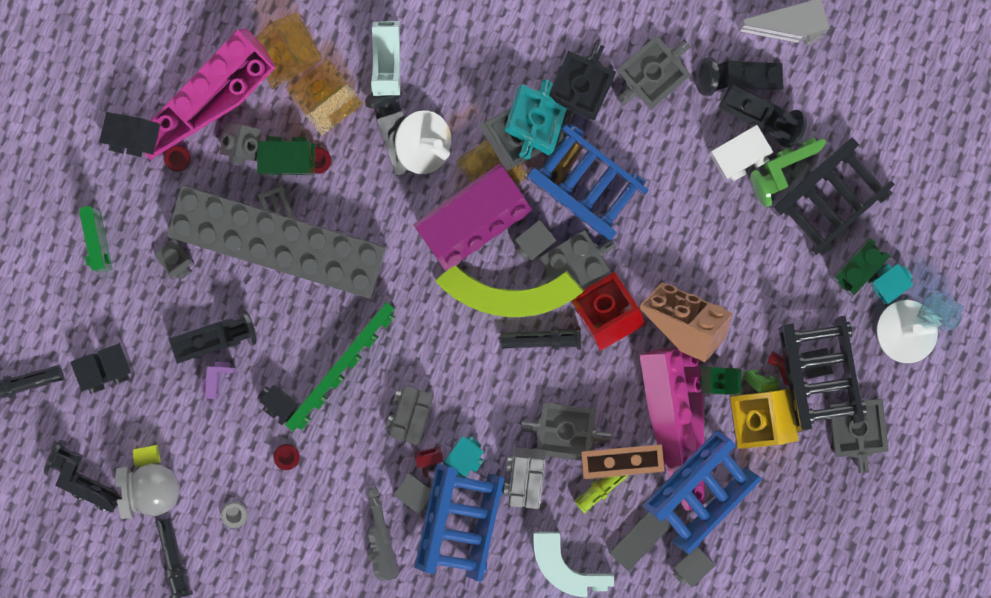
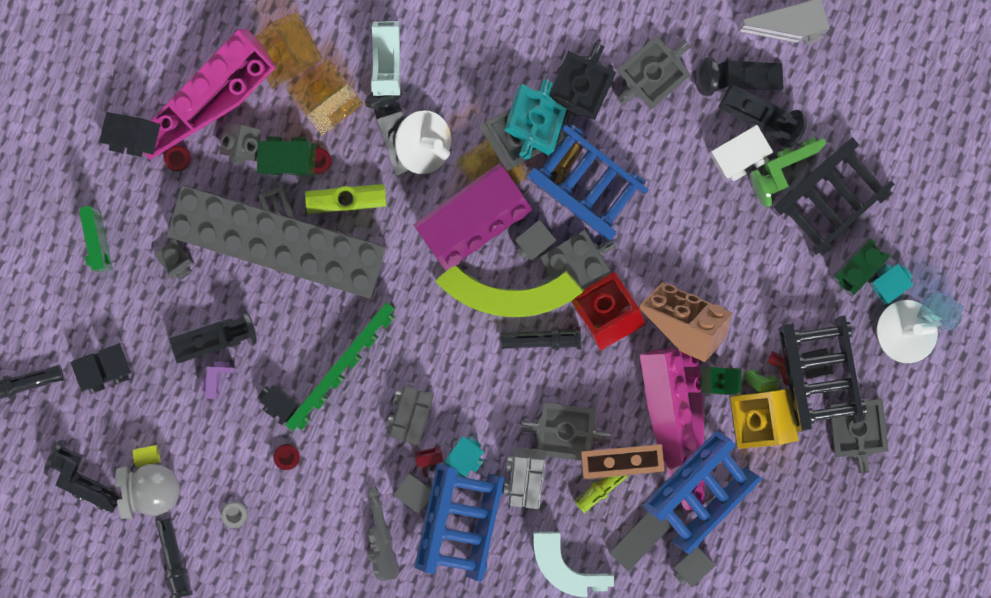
(328, 199): none -> lime piece

